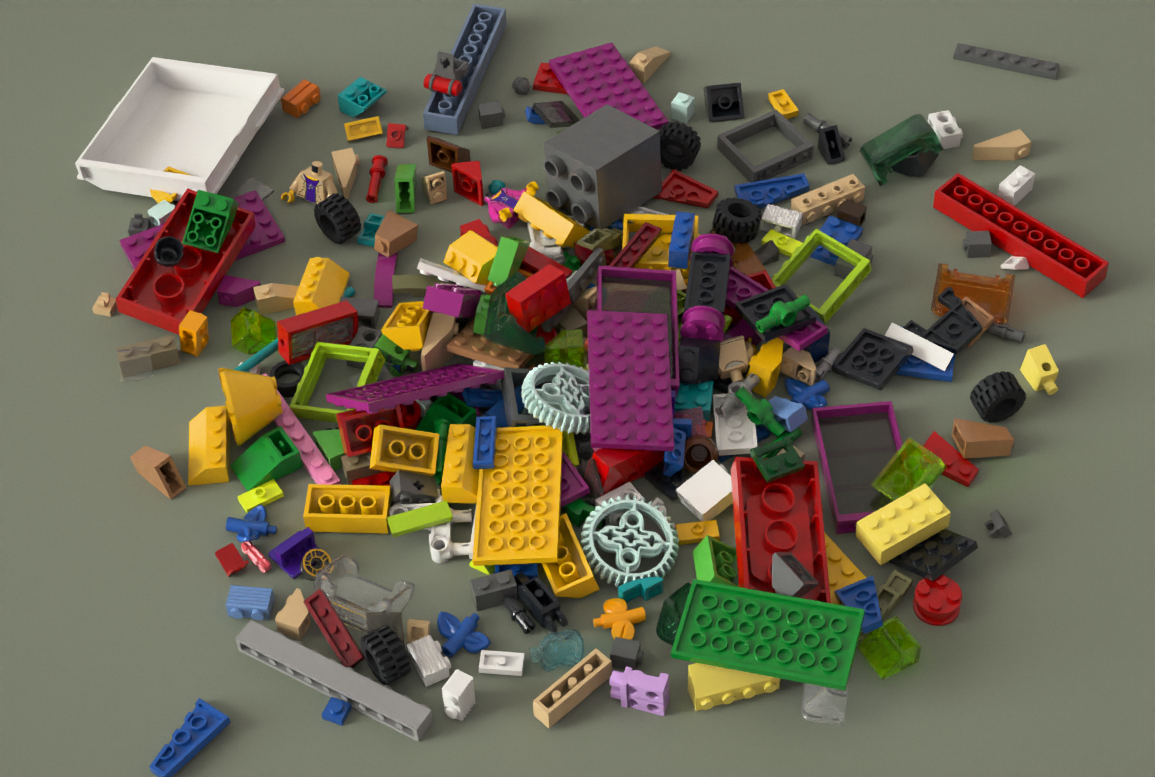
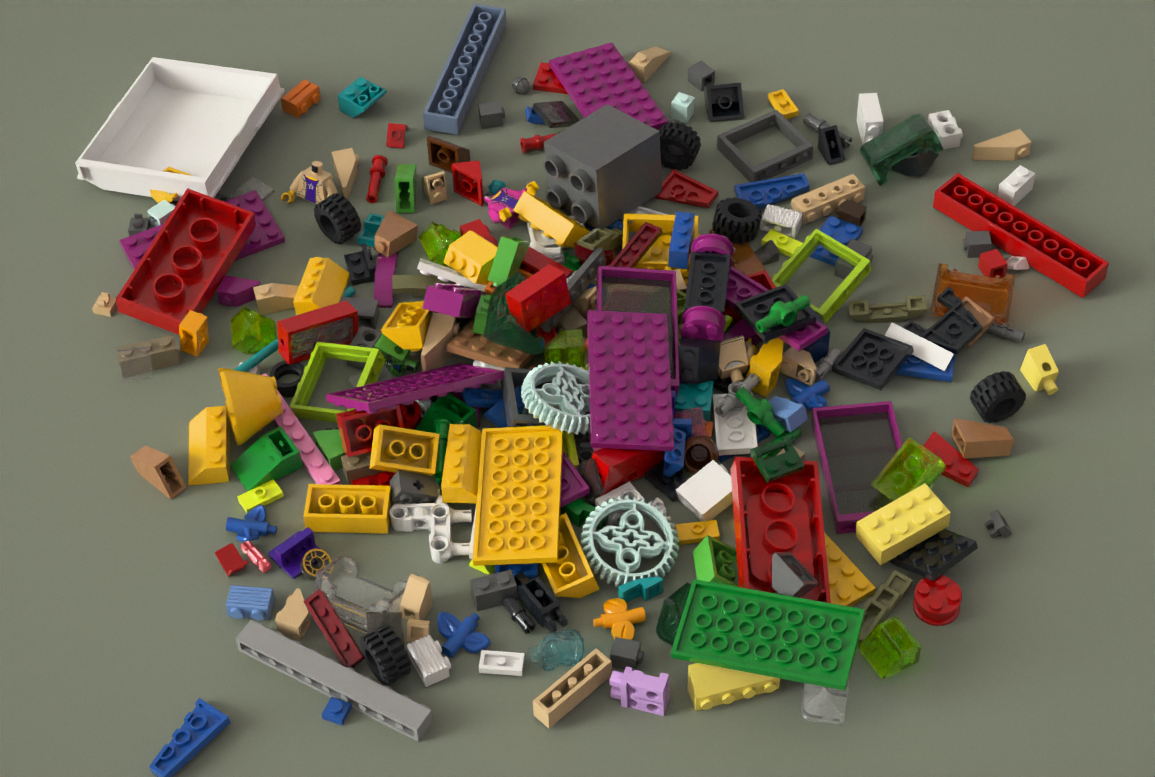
(168, 251): black hair -> none
(210, 221): green slope -> none
(360, 266): none -> black bracket
(363, 128): yellow plate -> none
(416, 598): none -> tan slope
(419, 518): lime tile -> none
(436, 241): none -> clear neon green slope
(447, 75): dark grey piece -> none
(458, 695): white brick -> none
(485, 442): blue tile -> none
(535, 142): none -> red pin
(701, 75): none -> dark grey brick
(862, 596): blue wing -> none
(869, 117): none -> white brick
(888, 312): none -> olive slope
(992, 264): none -> red brick
(1006, 61): dark grey plate -> none

